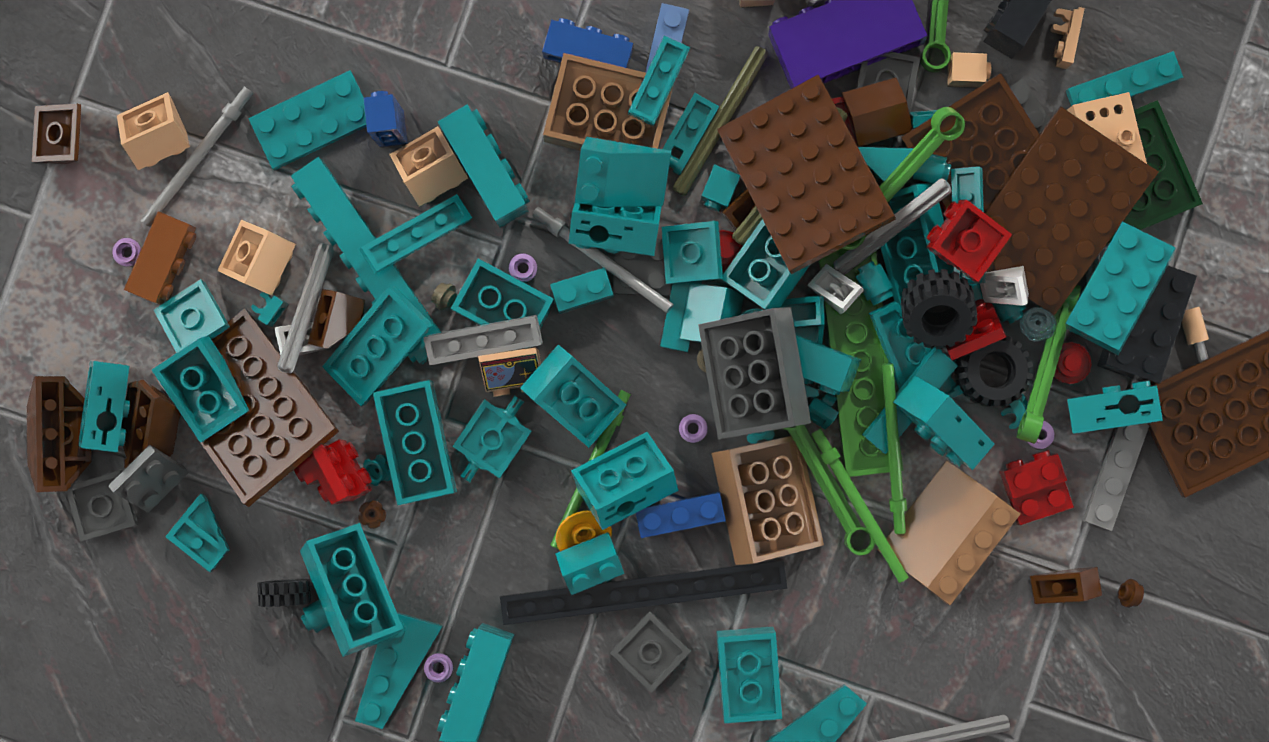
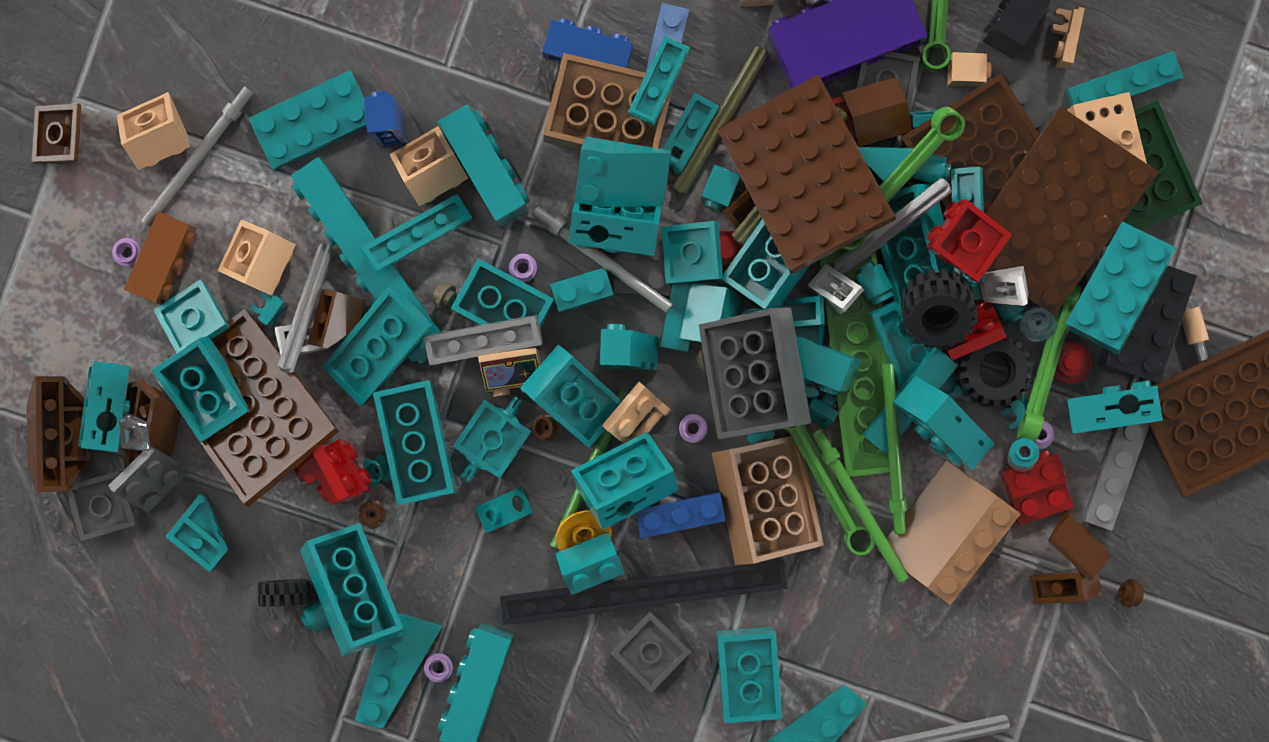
(134, 433): none -> clear slope
(501, 510): none -> teal bracket
(540, 430): none -> reddish brown plate
(628, 349): none -> teal wedge
(633, 411): none -> light nougat plate
(1021, 463): none -> teal brick
(1079, 545): none -> reddish brown slope

